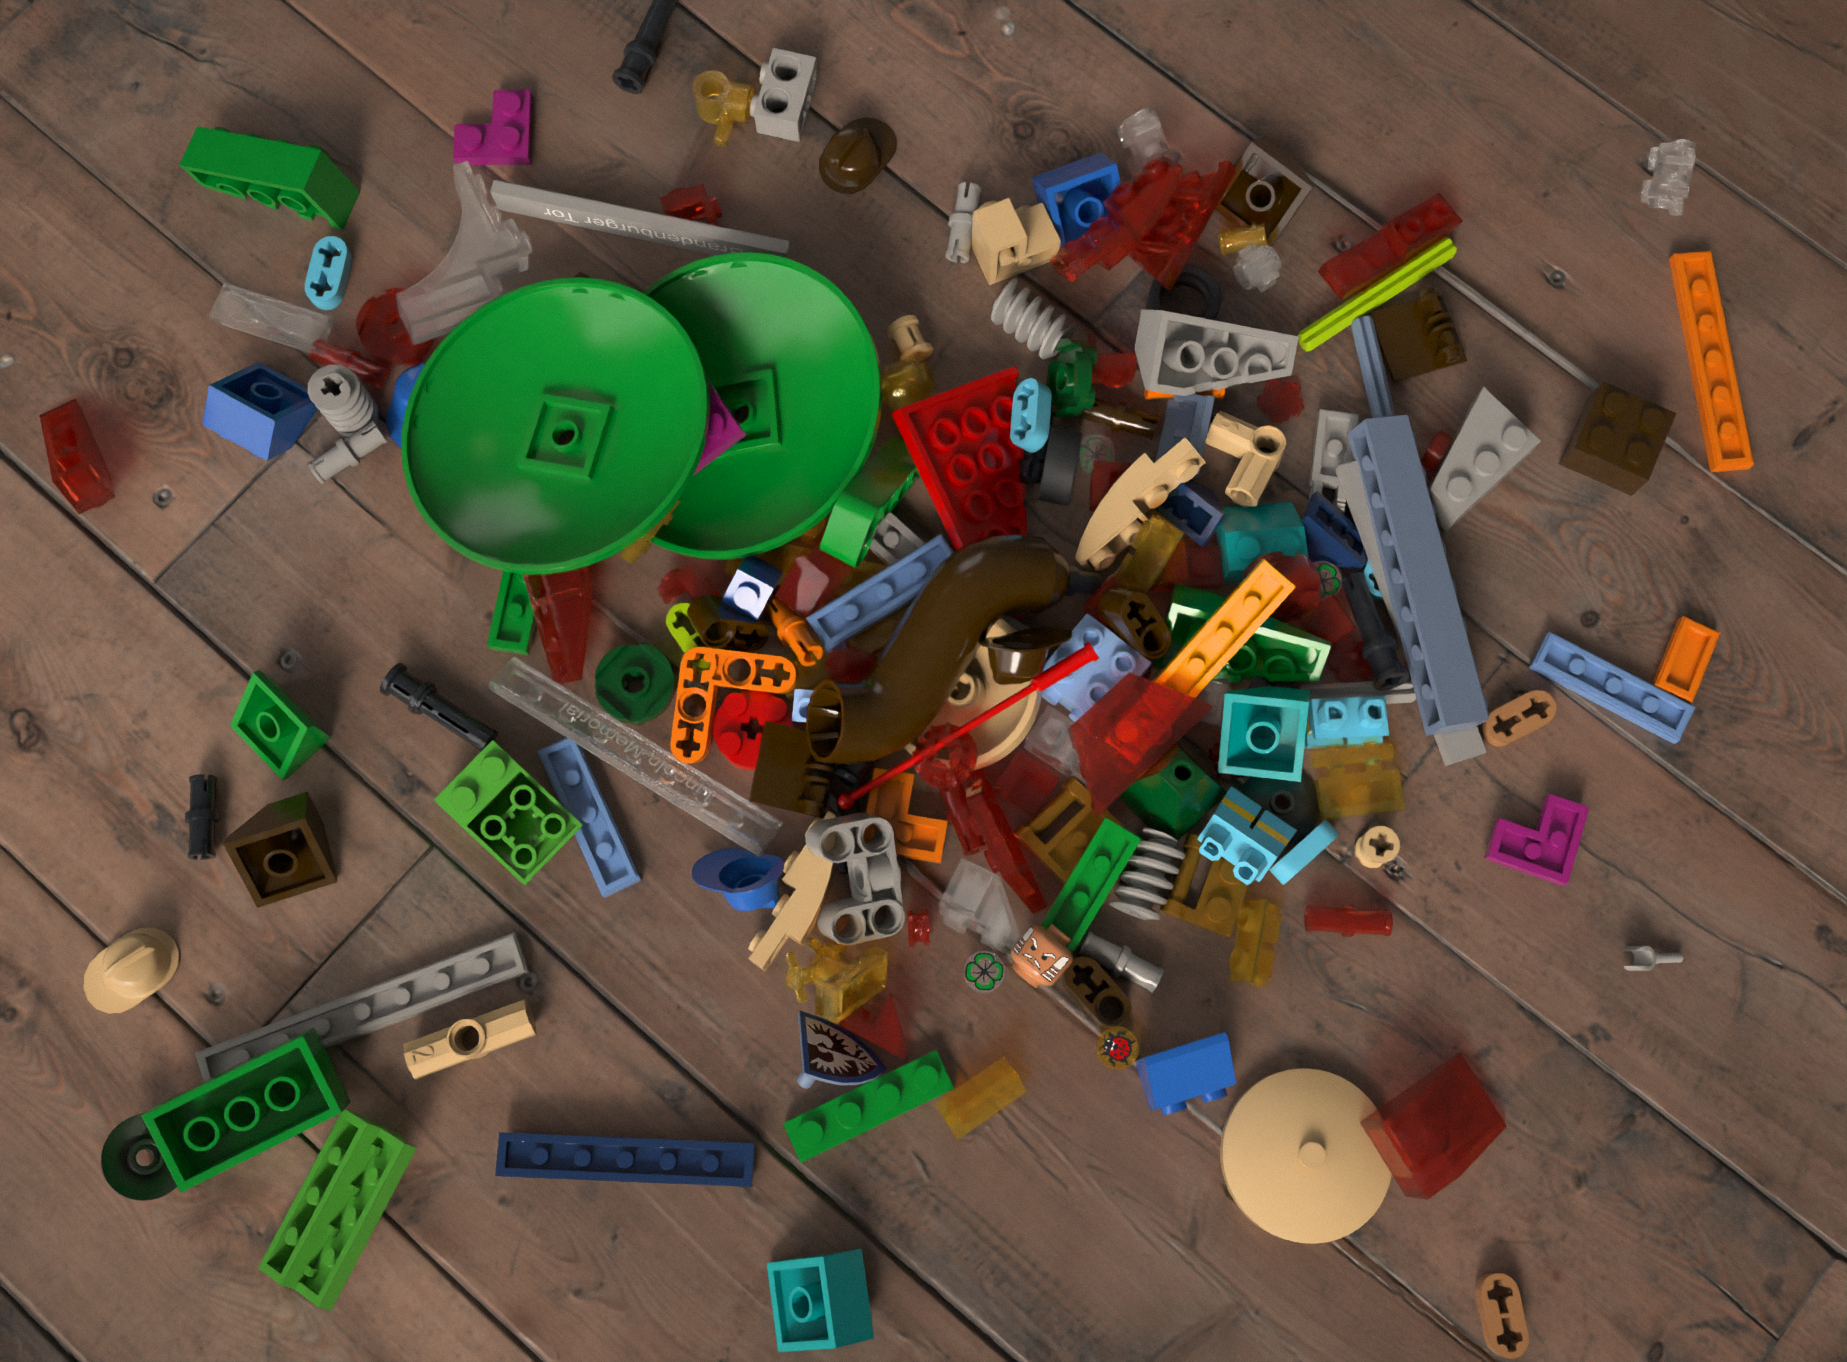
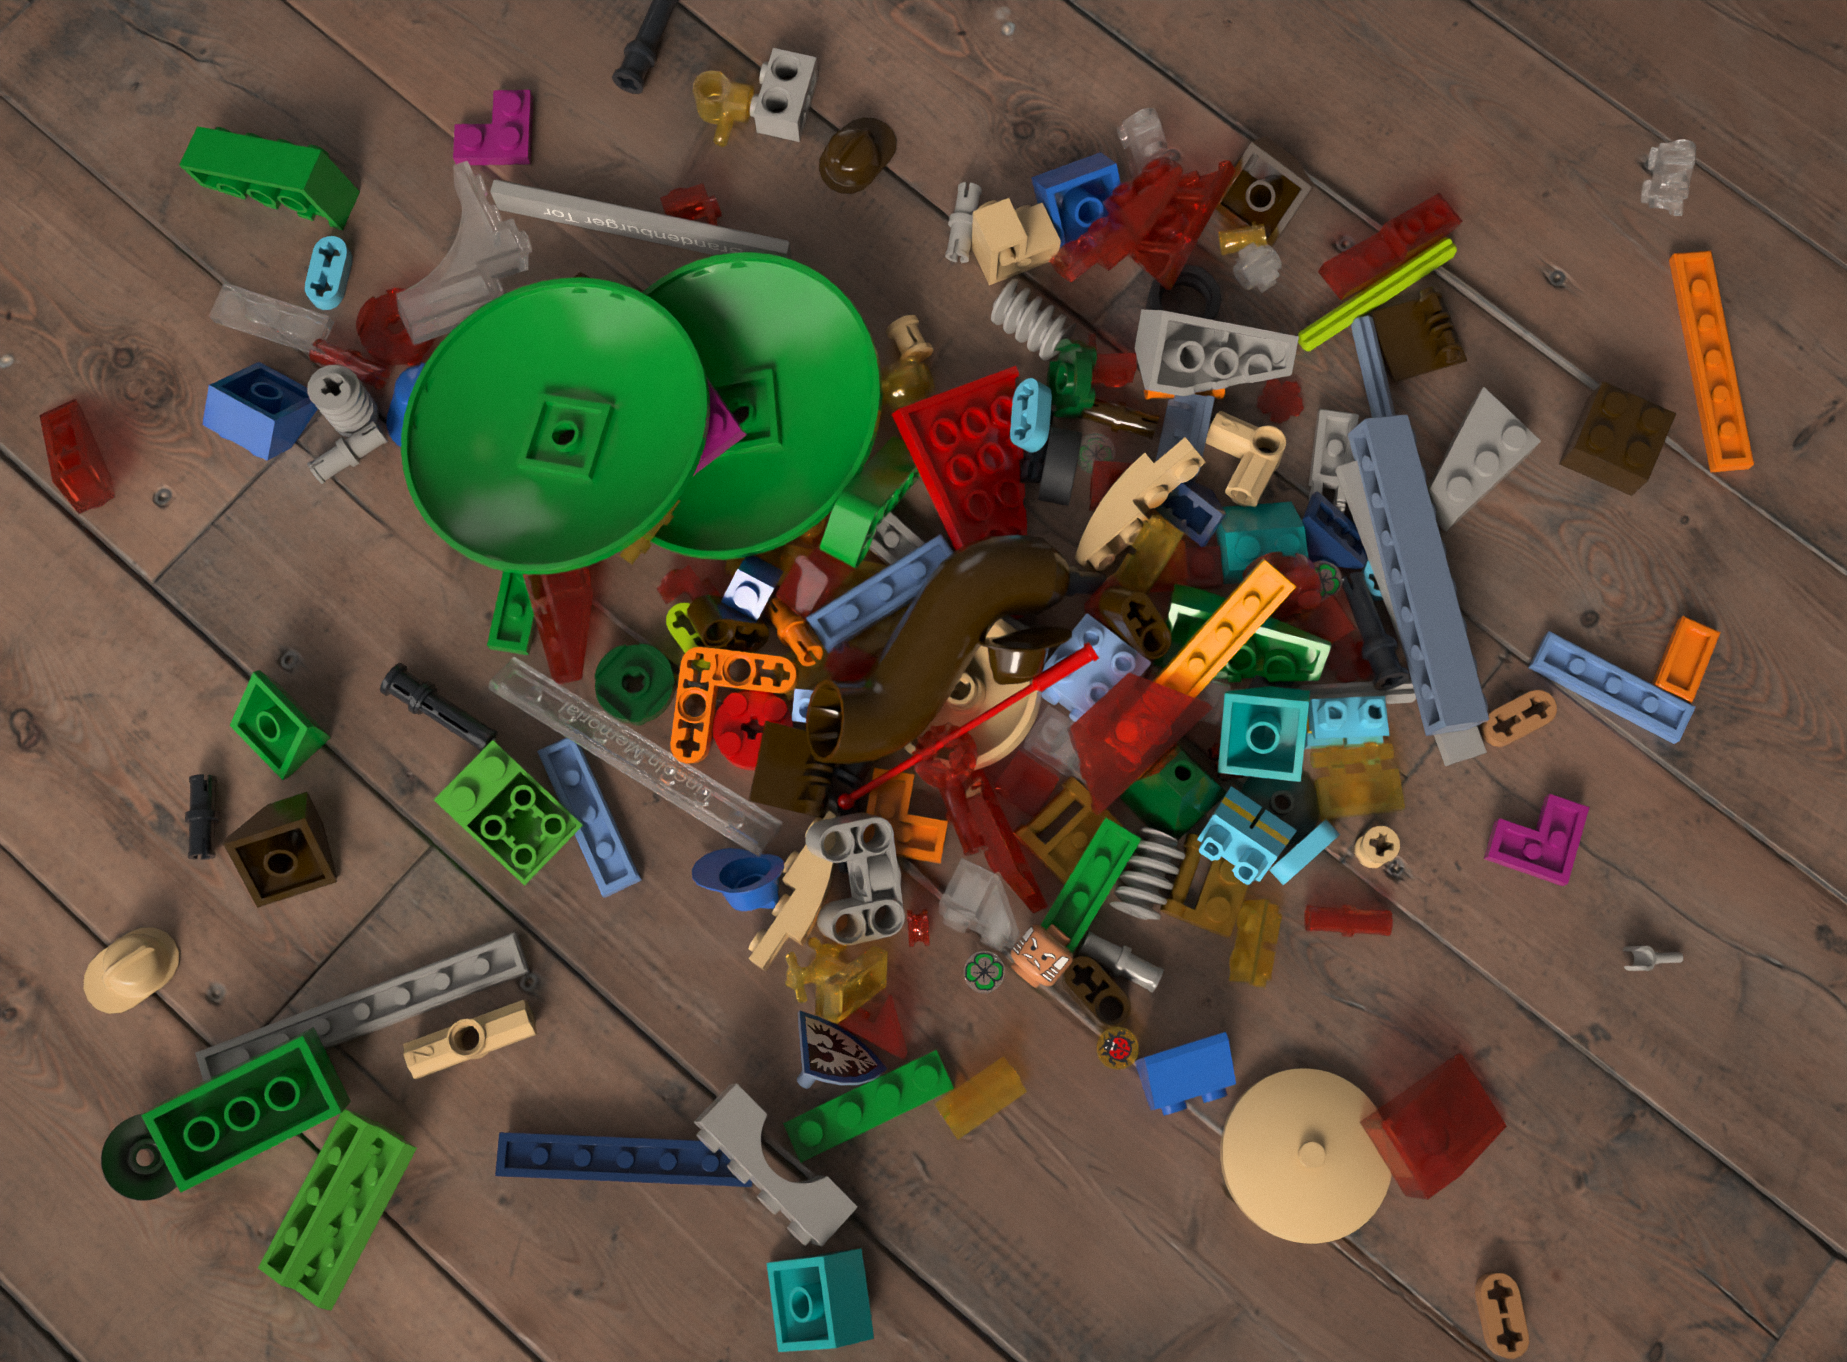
(735, 1127): none -> light grey arch
(1436, 450): clear red tile -> none

